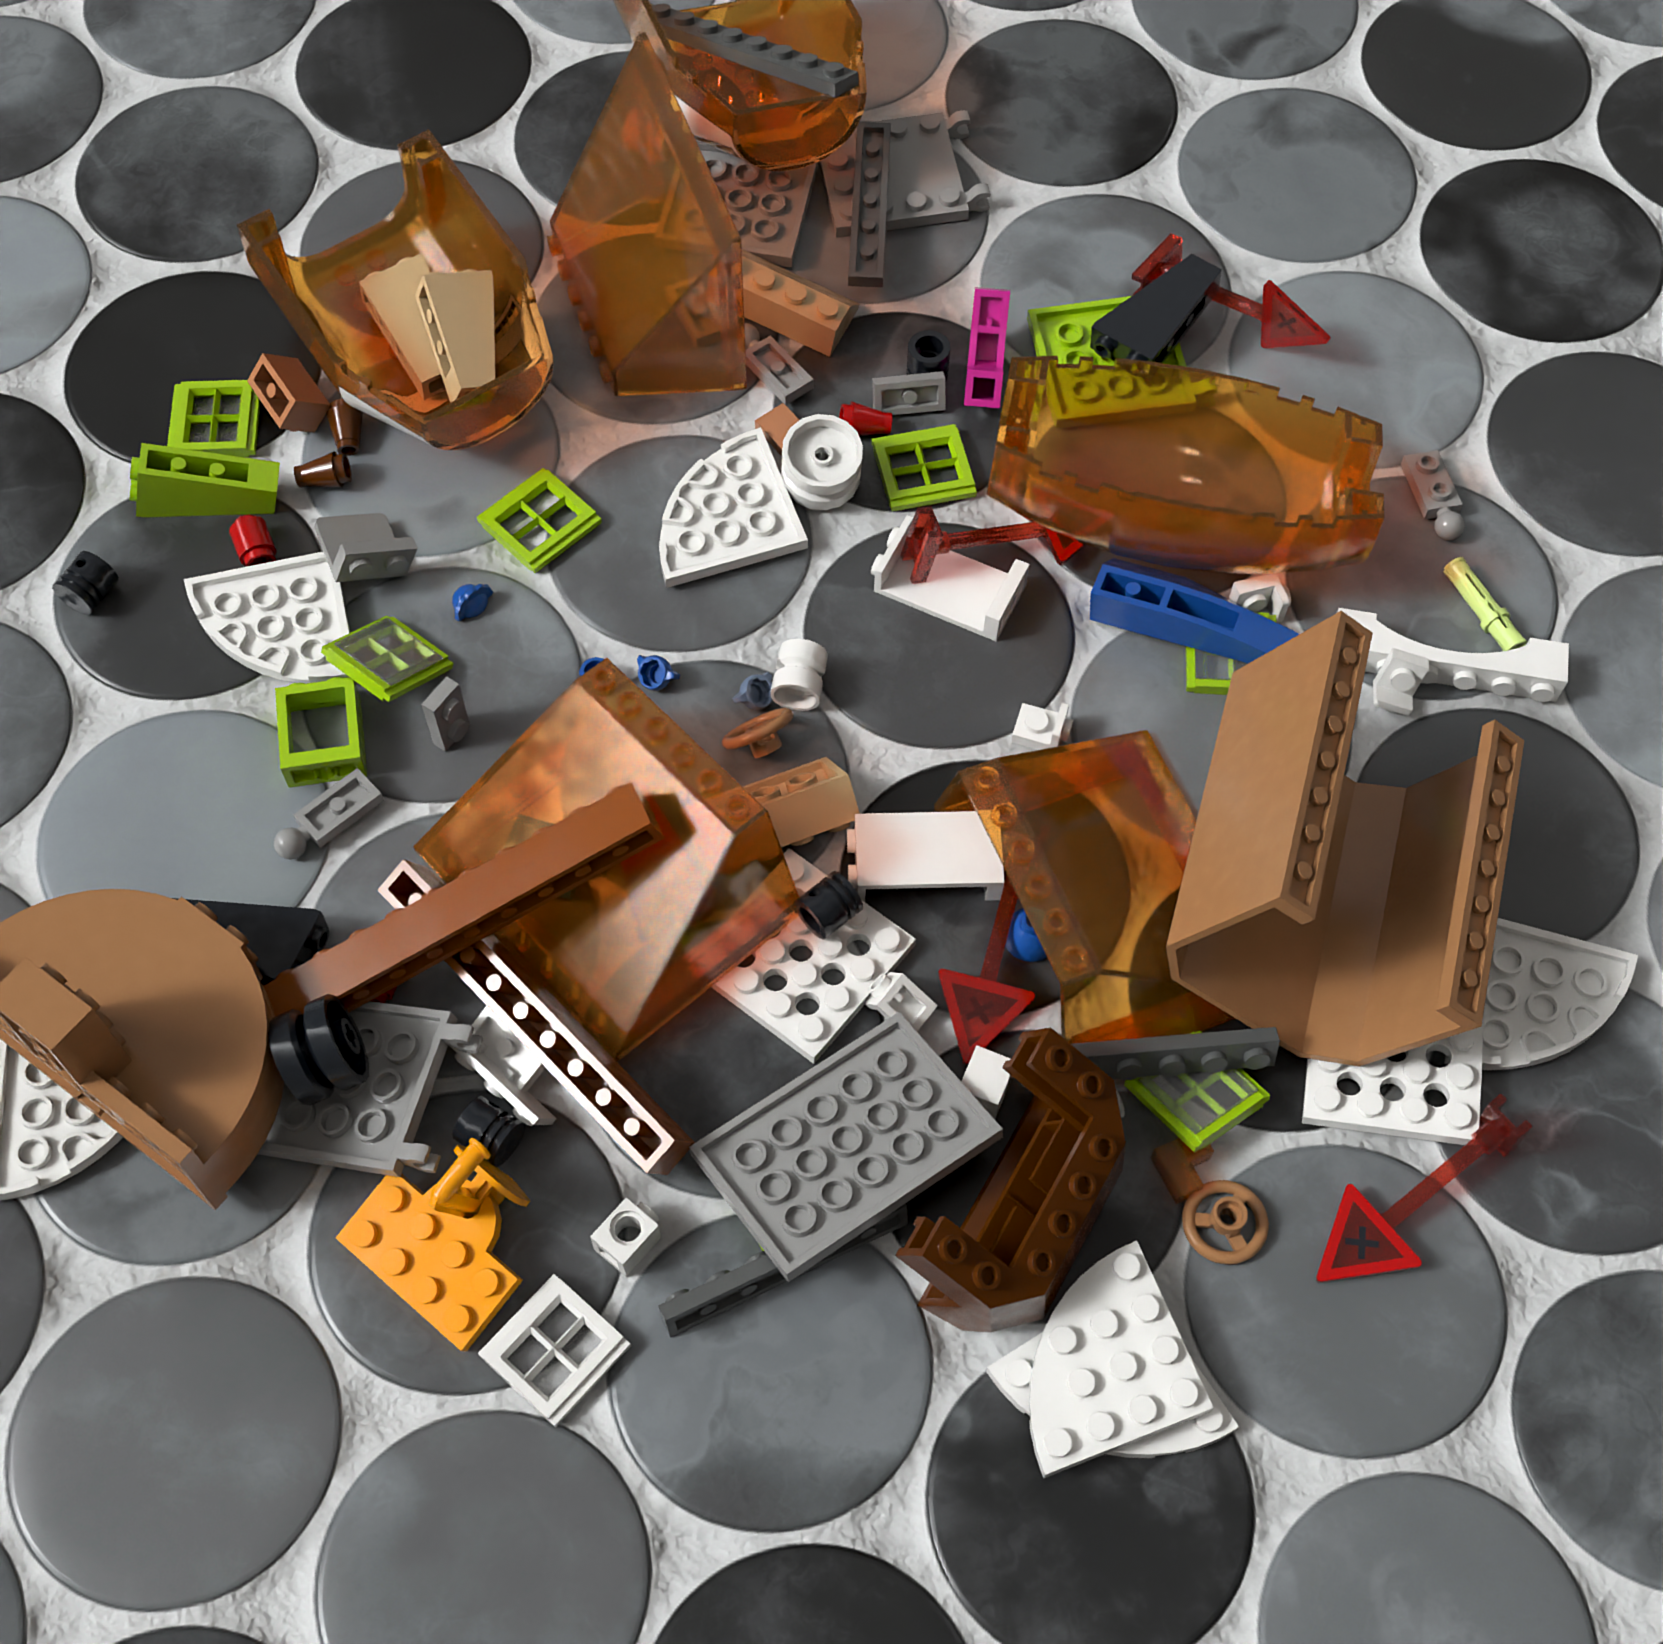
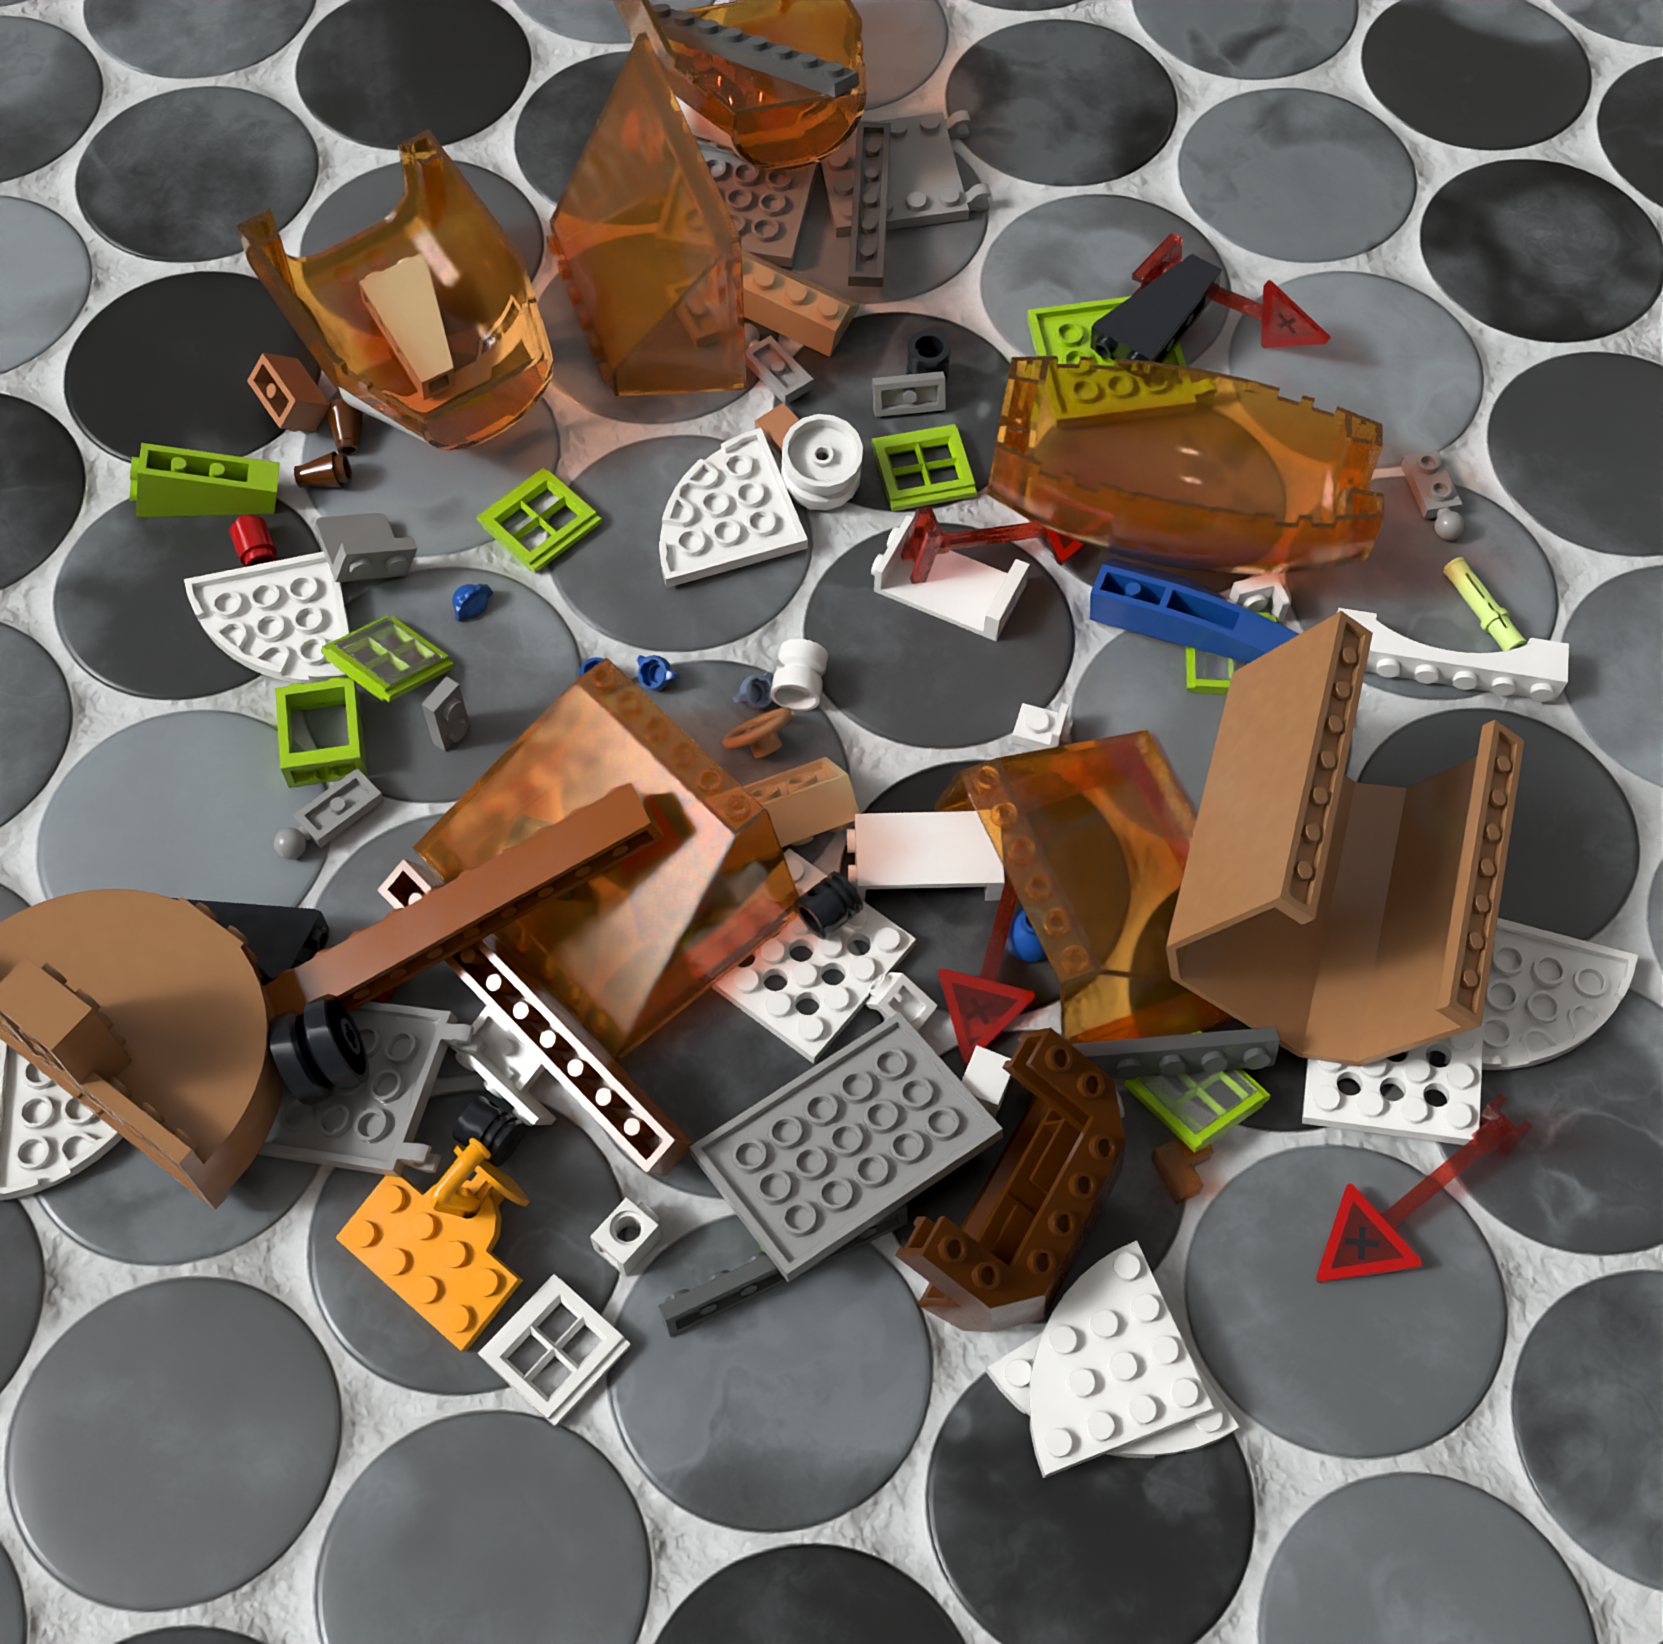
(85, 582): black piece -> none
(215, 417): lime piece -> none
(460, 327): tan slope -> none
(866, 419): red cone -> none
(987, 347): dark pink arch -> none
(1229, 1206): medium nougat piece -> none
(1399, 681): white bracket -> none

